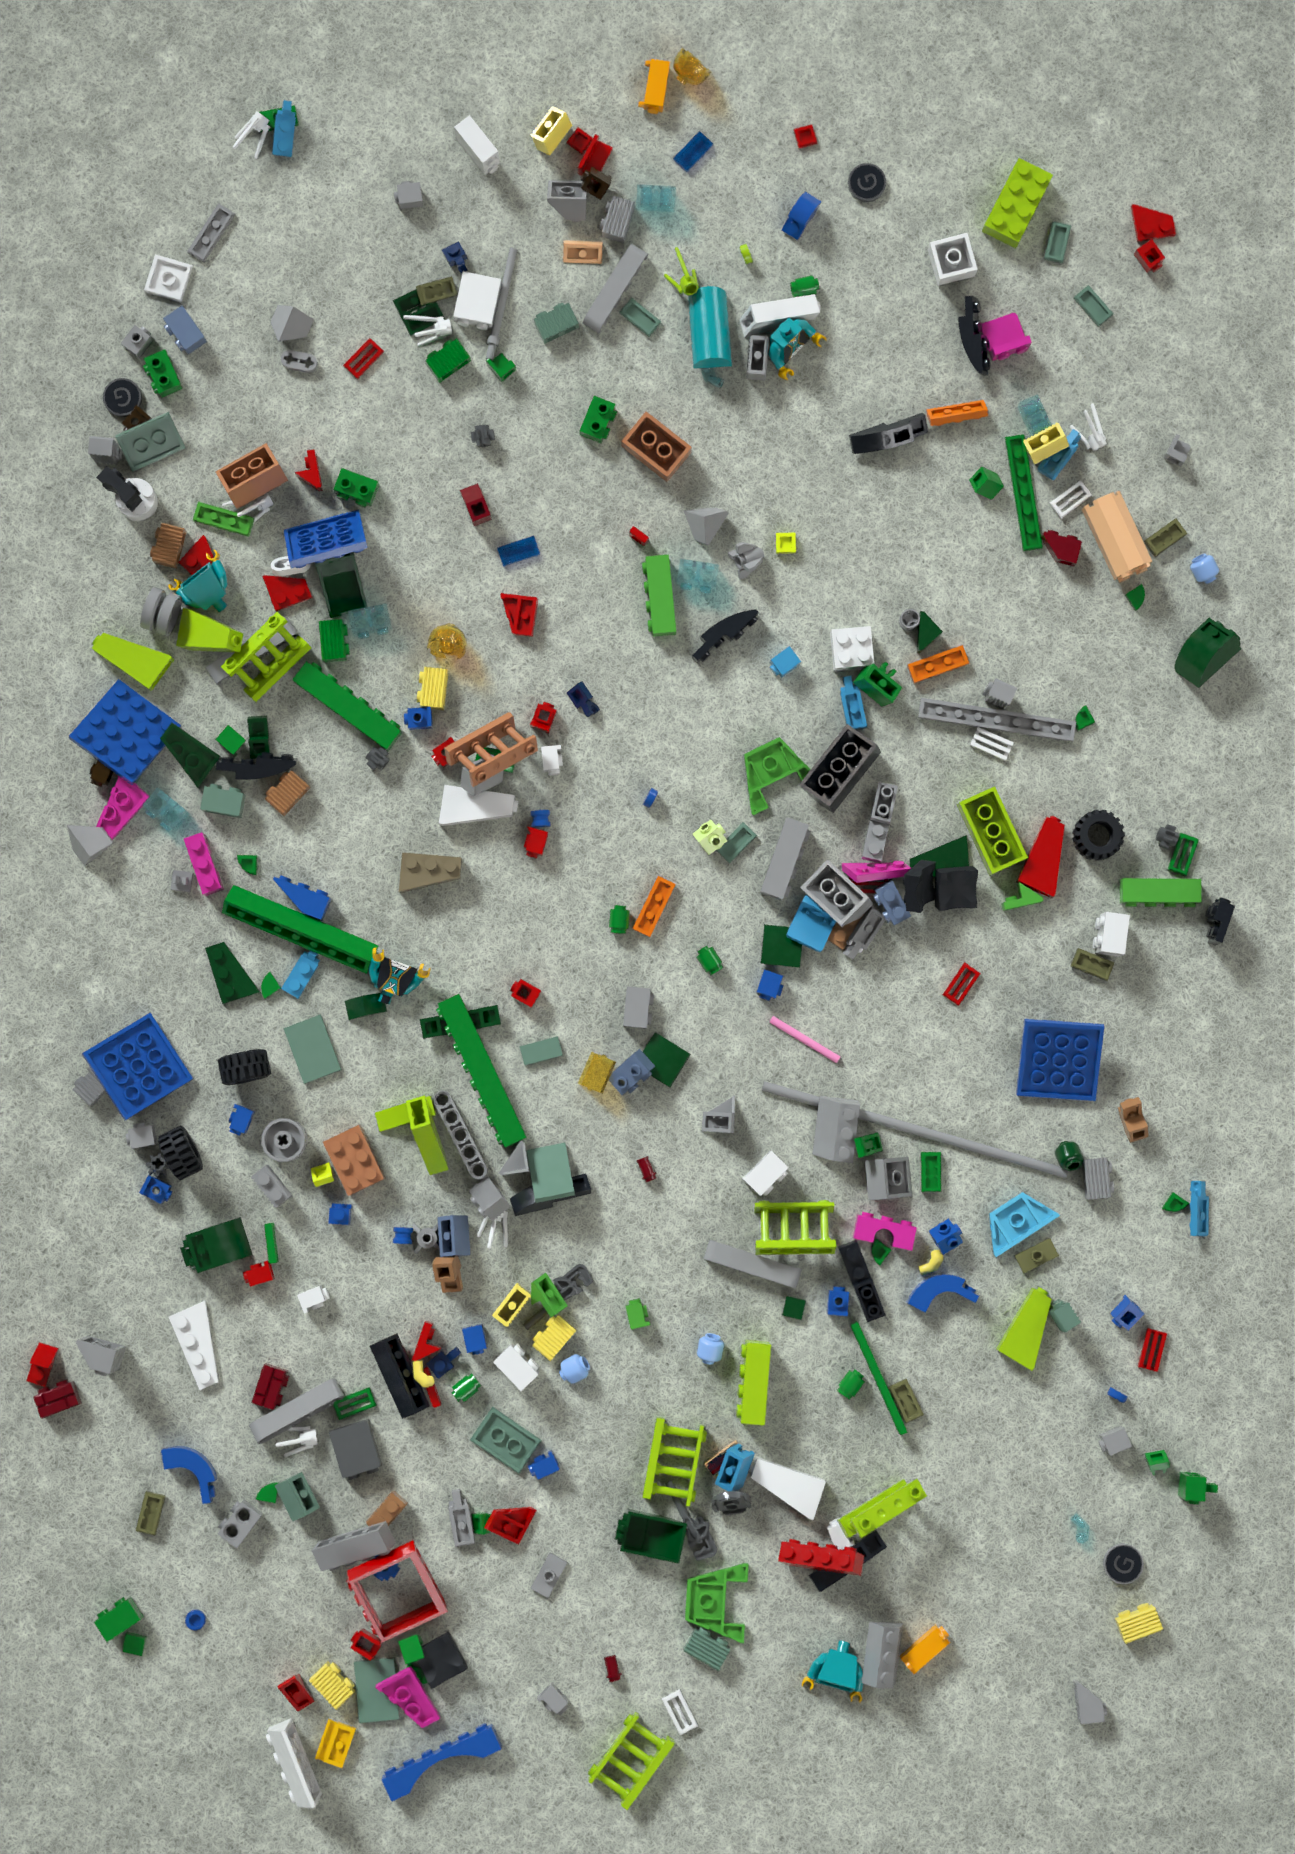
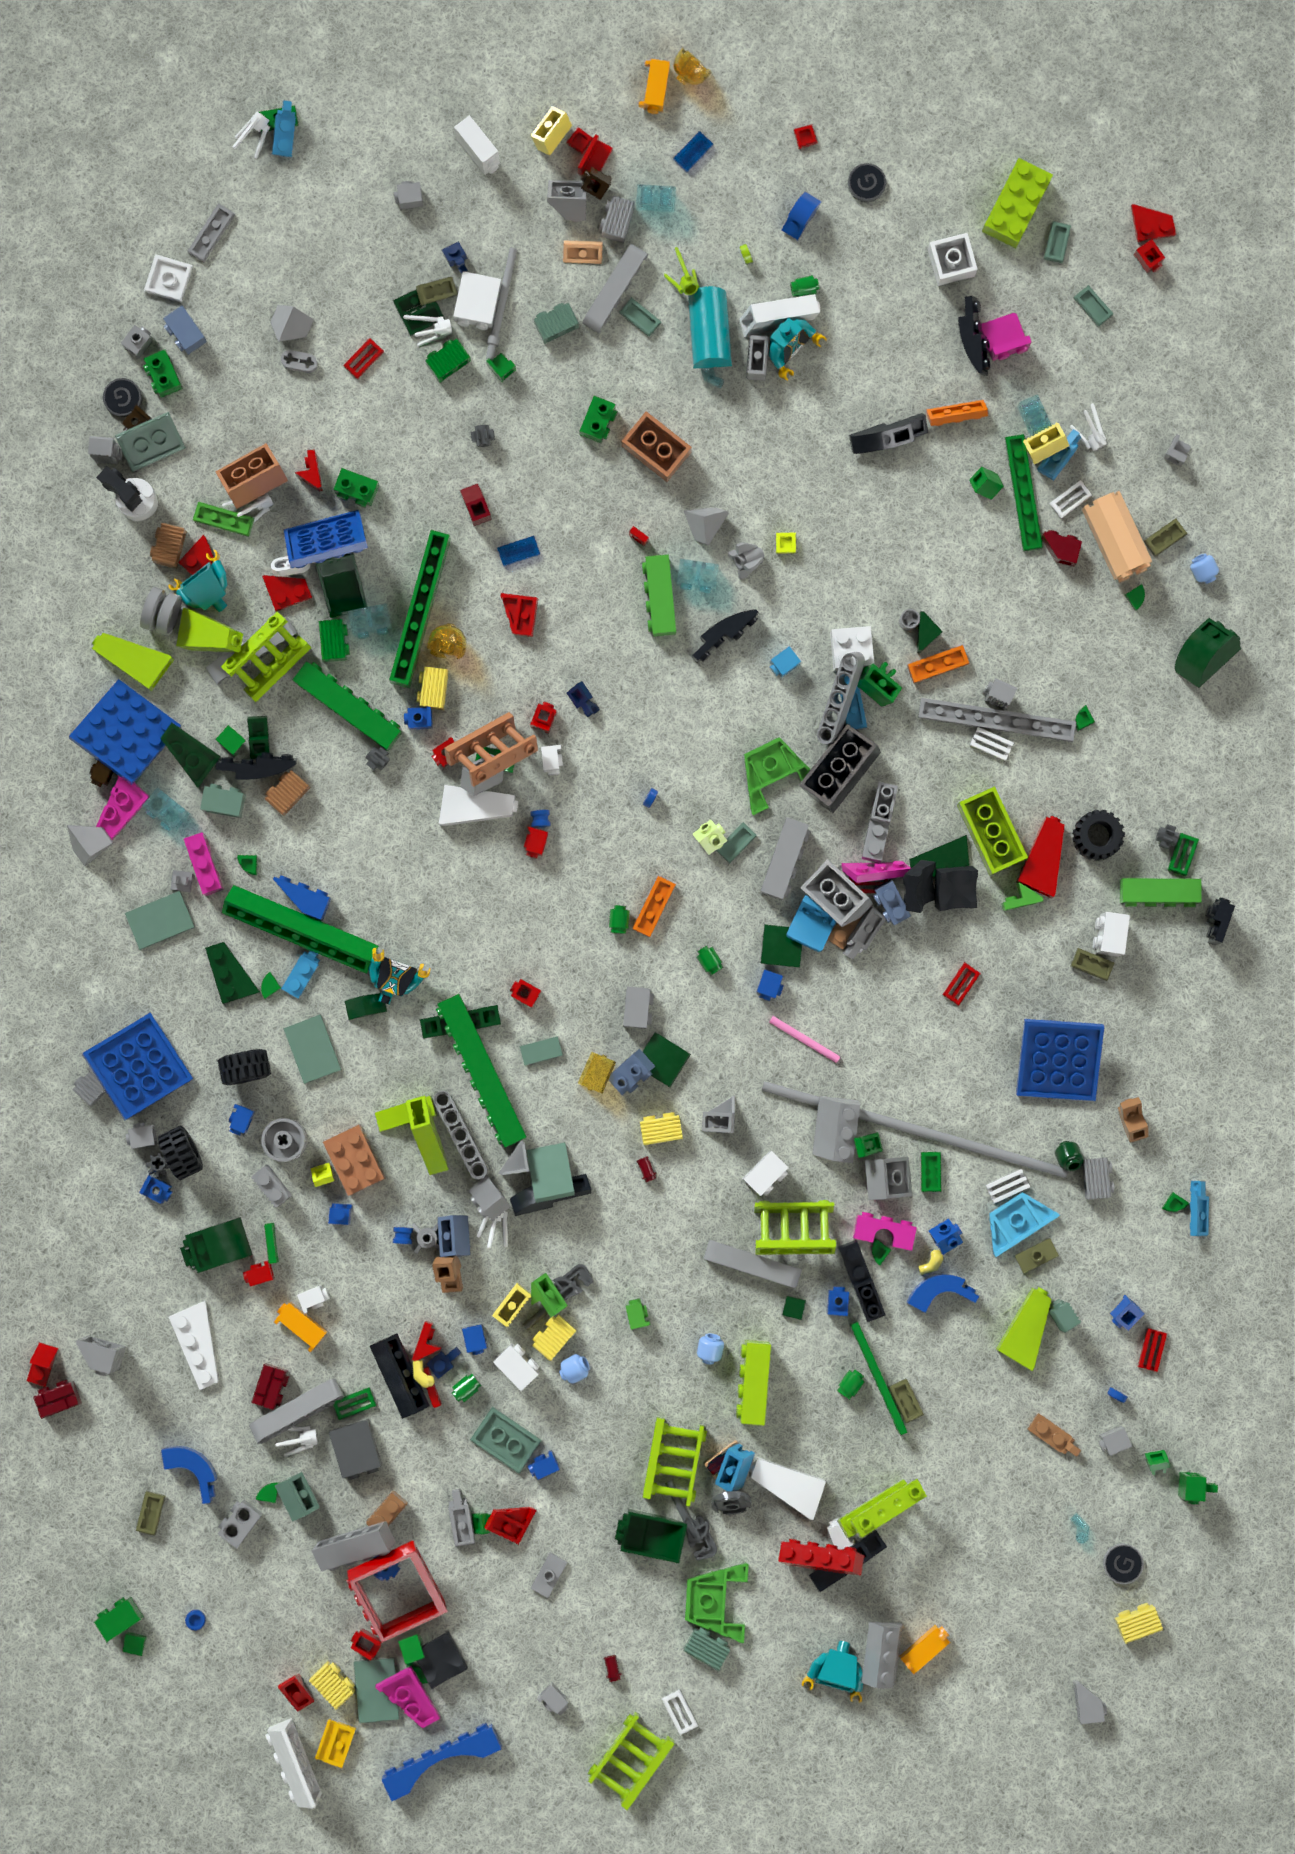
(159, 920): none -> sand green tile
(300, 1324): none -> light orange brick
(420, 609): none -> green brick
(427, 870): dark tan wedge -> none
(661, 1129): none -> light yellow brick
(847, 691): none -> light grey beam
(992, 1193): none -> white tile
(1053, 1435): none -> medium nougat hinge

